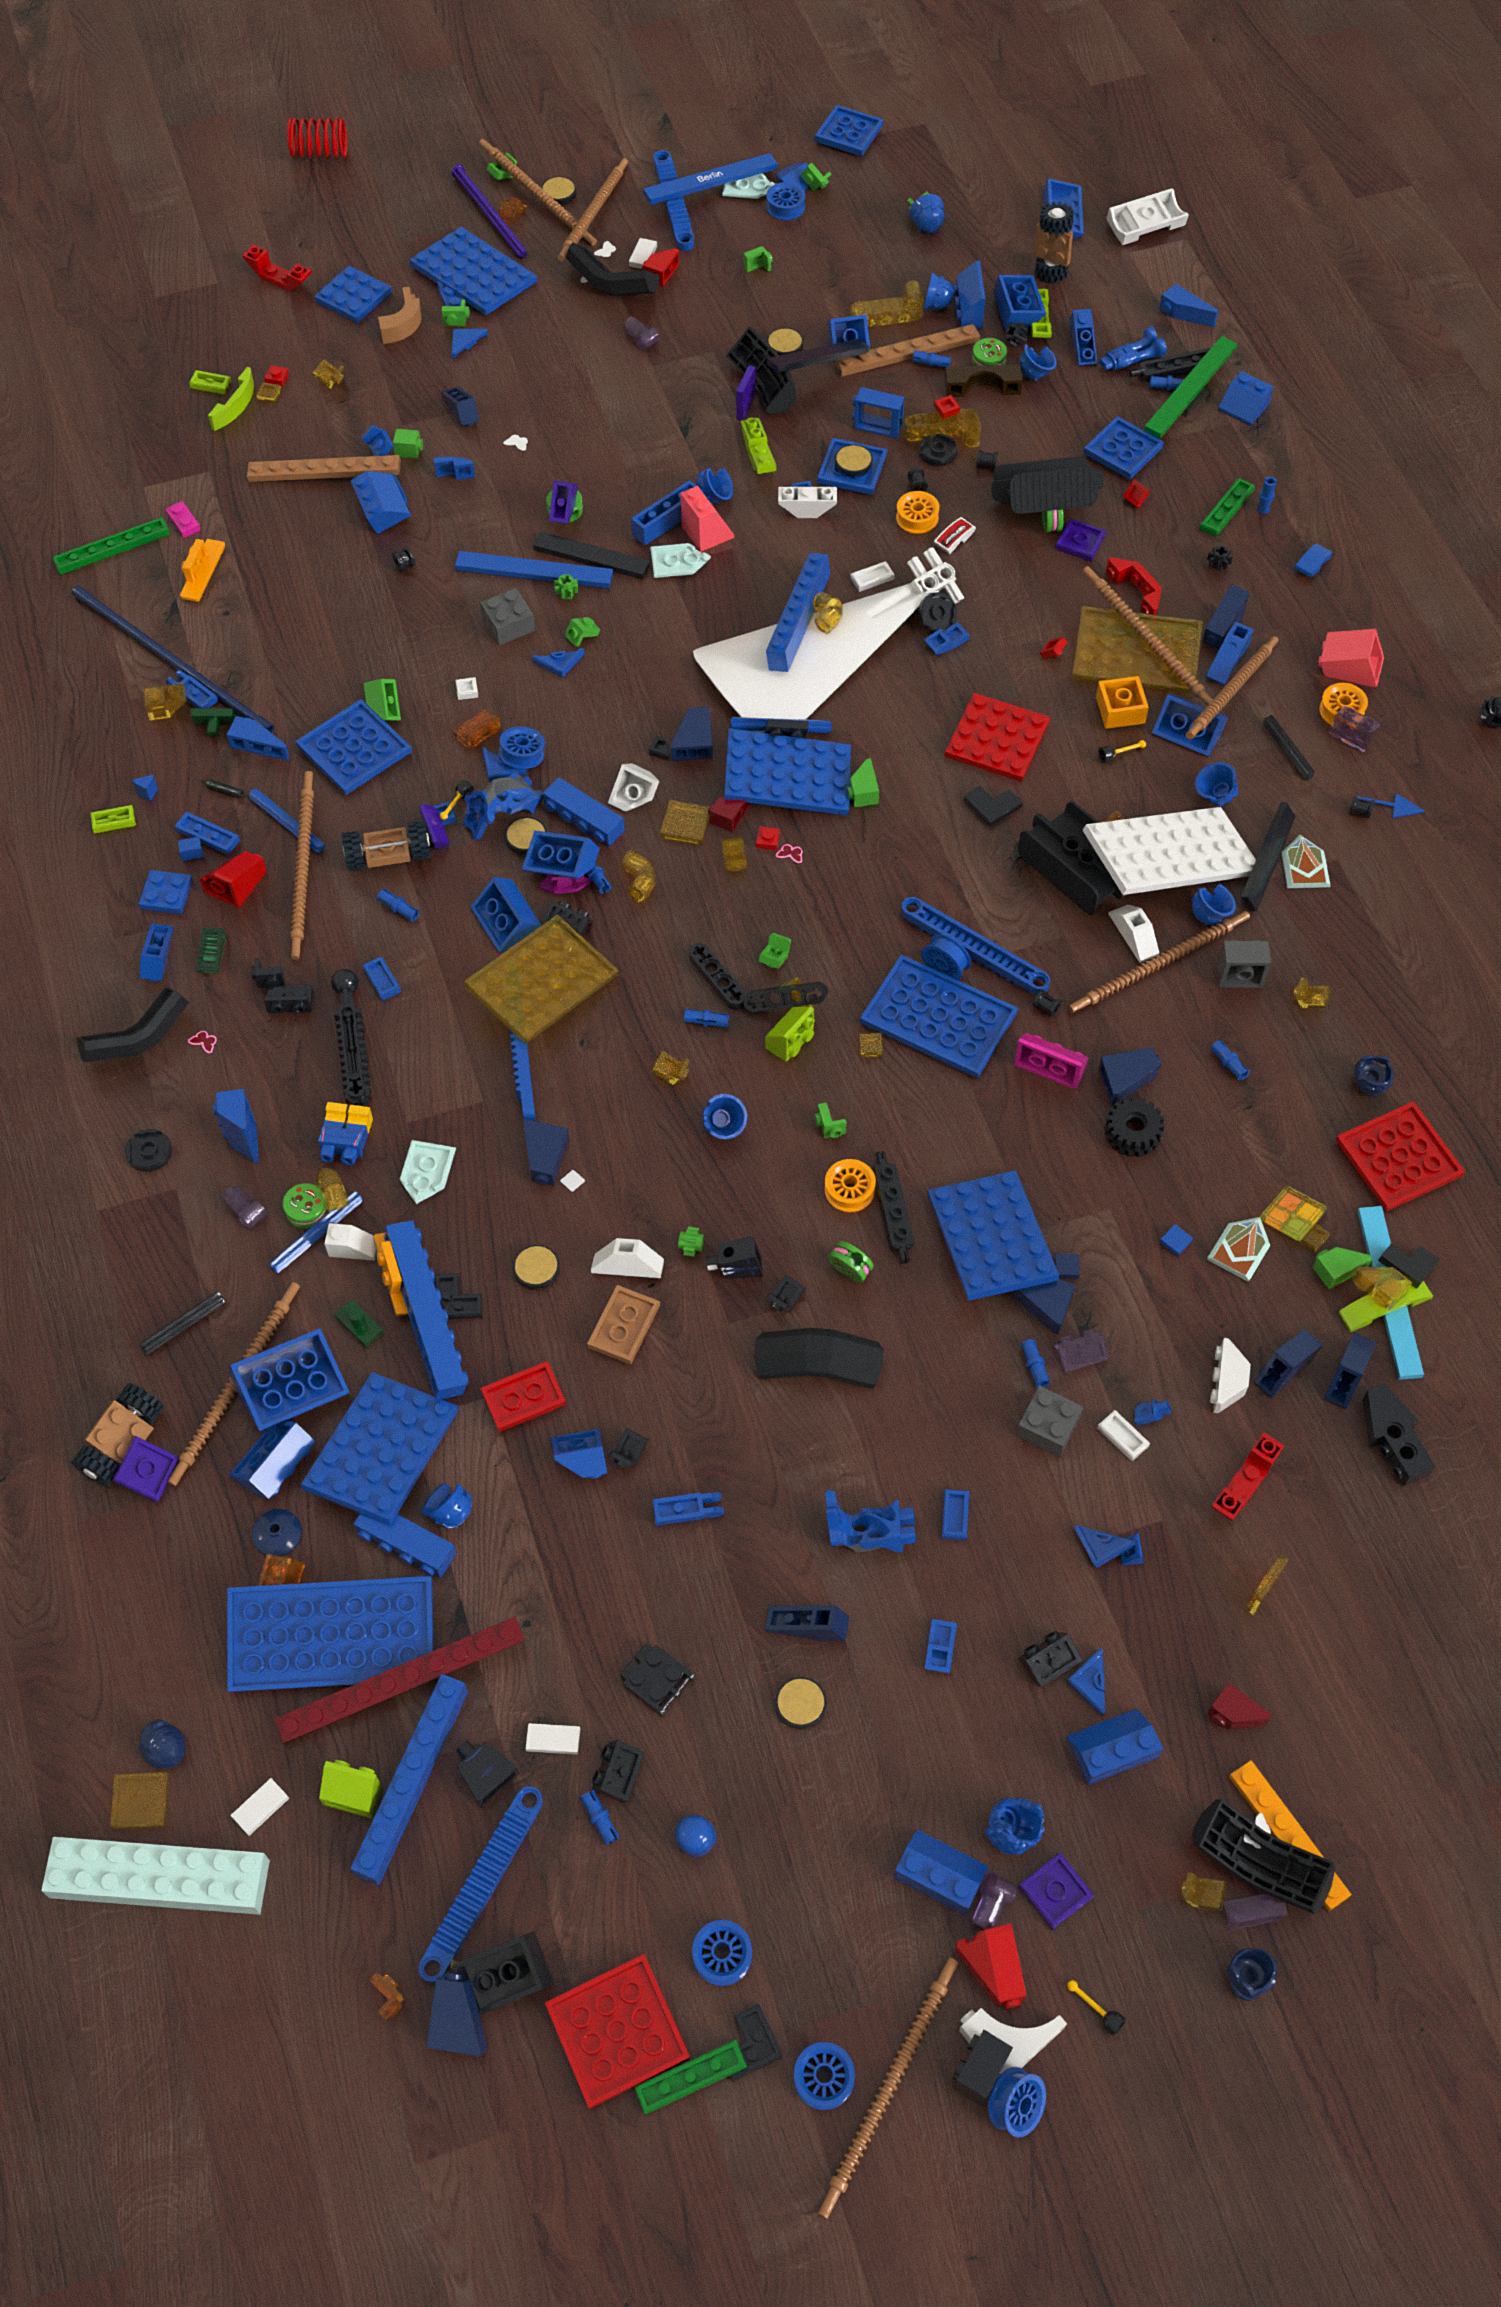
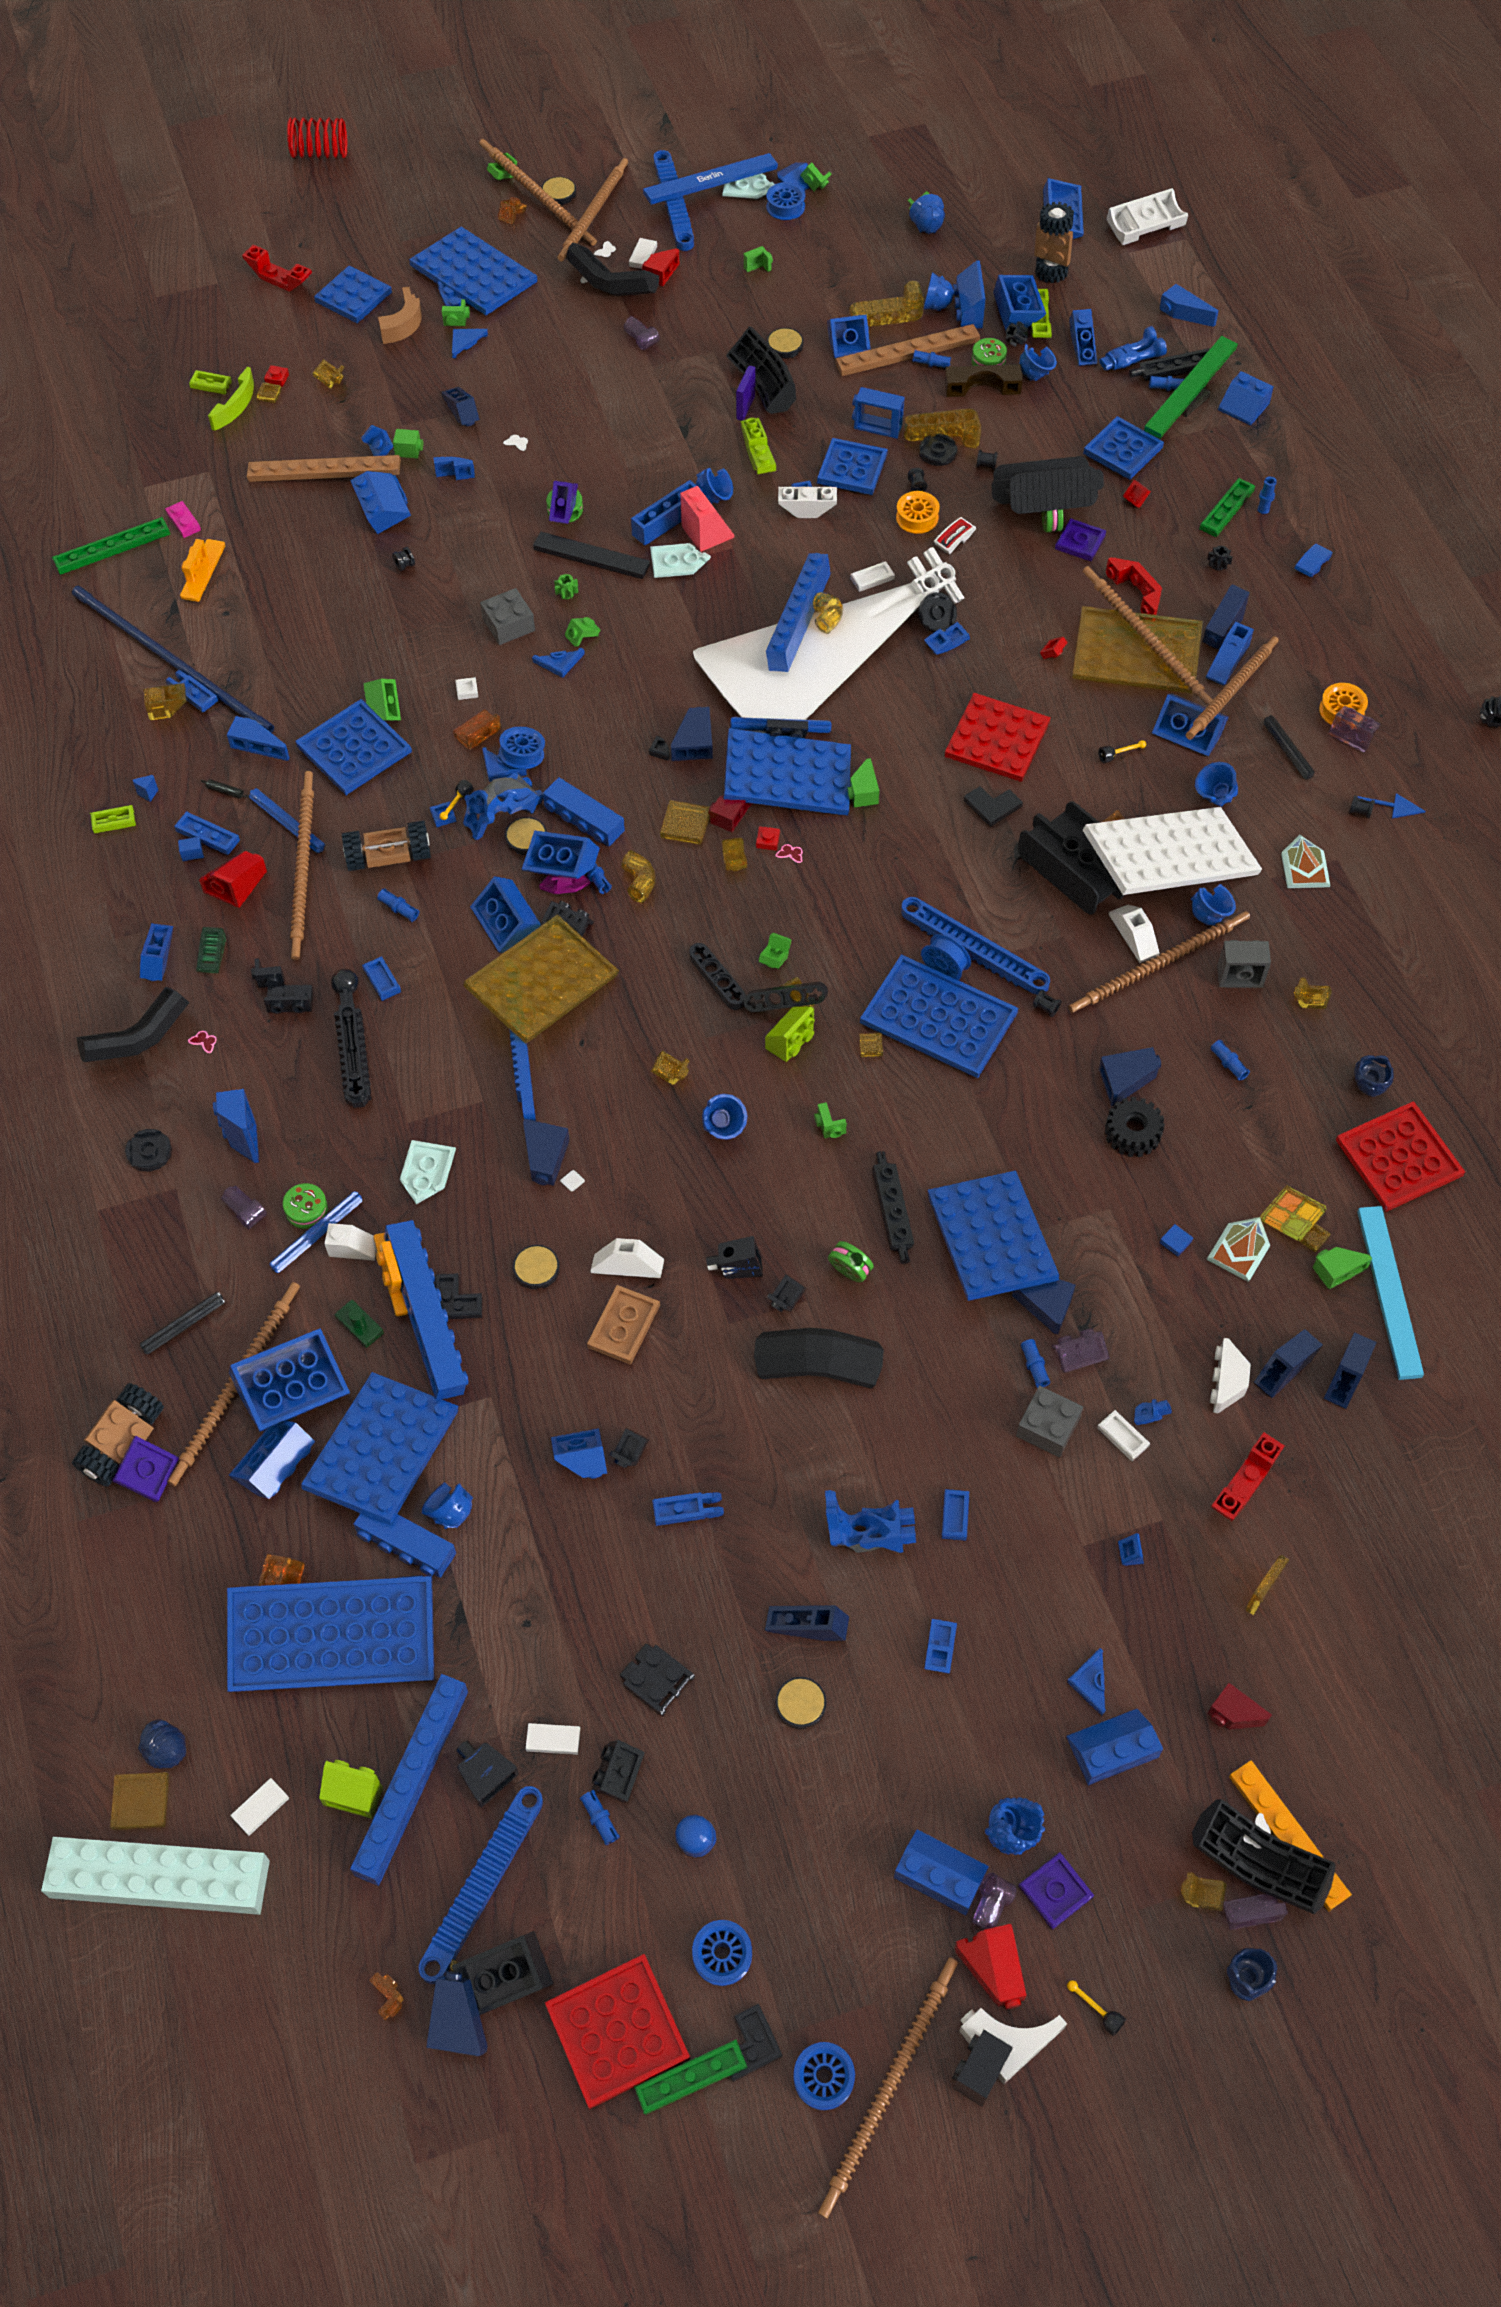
(165, 892): blue plate -> none
(212, 718): dark green tile -> none
(282, 1541): dark blue dish -> none
(332, 1189): clear yellow cylinder -> none
(344, 1132): blue hips -> none
(399, 1680): dark red plate -> none
(434, 826): dark purple slope -> none
(459, 173): dark purple axle -> none
(523, 1396): red plate -> none
(532, 569): blue tile -> none
(633, 787): white slope -> none
(691, 1241): bright green gear -> none
(706, 1018): blue pin -> none
(817, 355): black tile -> none
(844, 1197): light orange wheel -> none
(849, 130): blue plate -> none
(853, 460): pearl gold tile -> none
(947, 406): red plate -> none
(1017, 2101): blue wheel -> none
(1050, 1060): dark pink slope -> none
(1050, 1657): black bracket -> none
(1067, 1265): dark blue tile -> none
(1102, 1546): blue tile -> none
(1122, 702): light orange brick -> none
(1268, 856): black tile -> none
(1352, 656): coral slope -> none
(1366, 1309): lime slope -> none
(1383, 1284): clear yellow slope -> none
(1388, 1414): black brick -> none
(1413, 1268): black tile -> none

